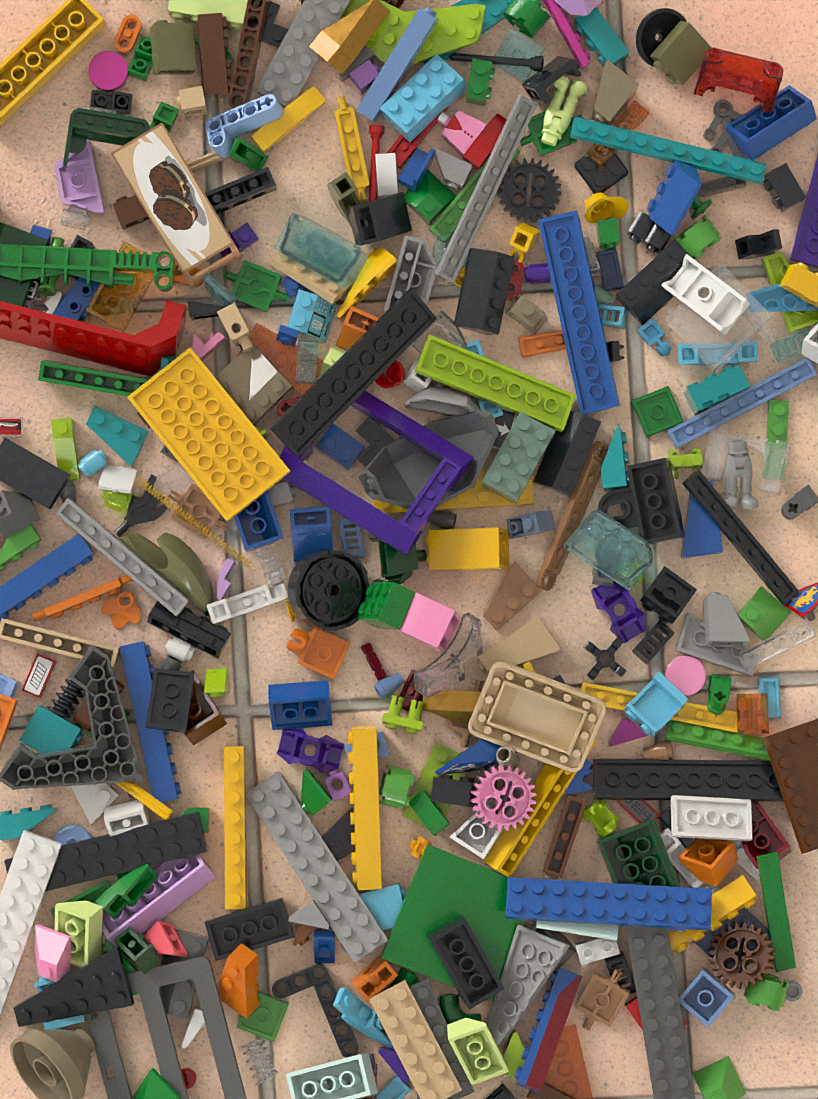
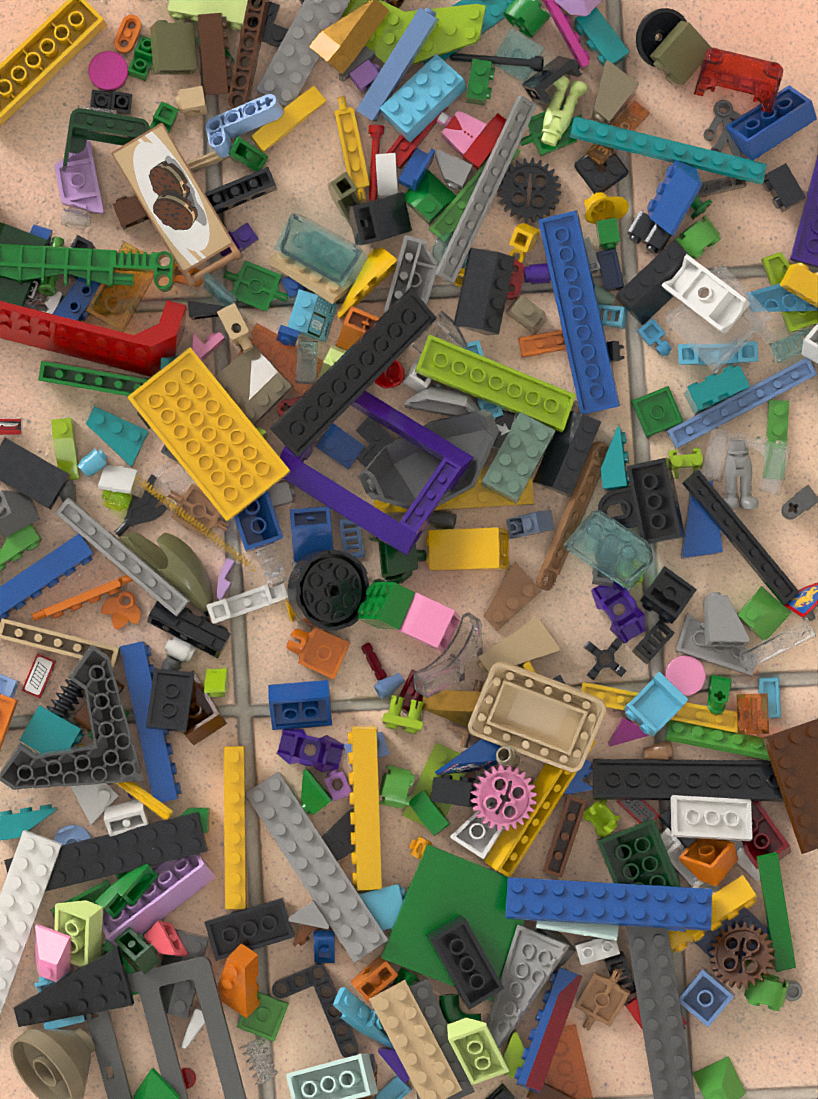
(758, 245): black brick -> none

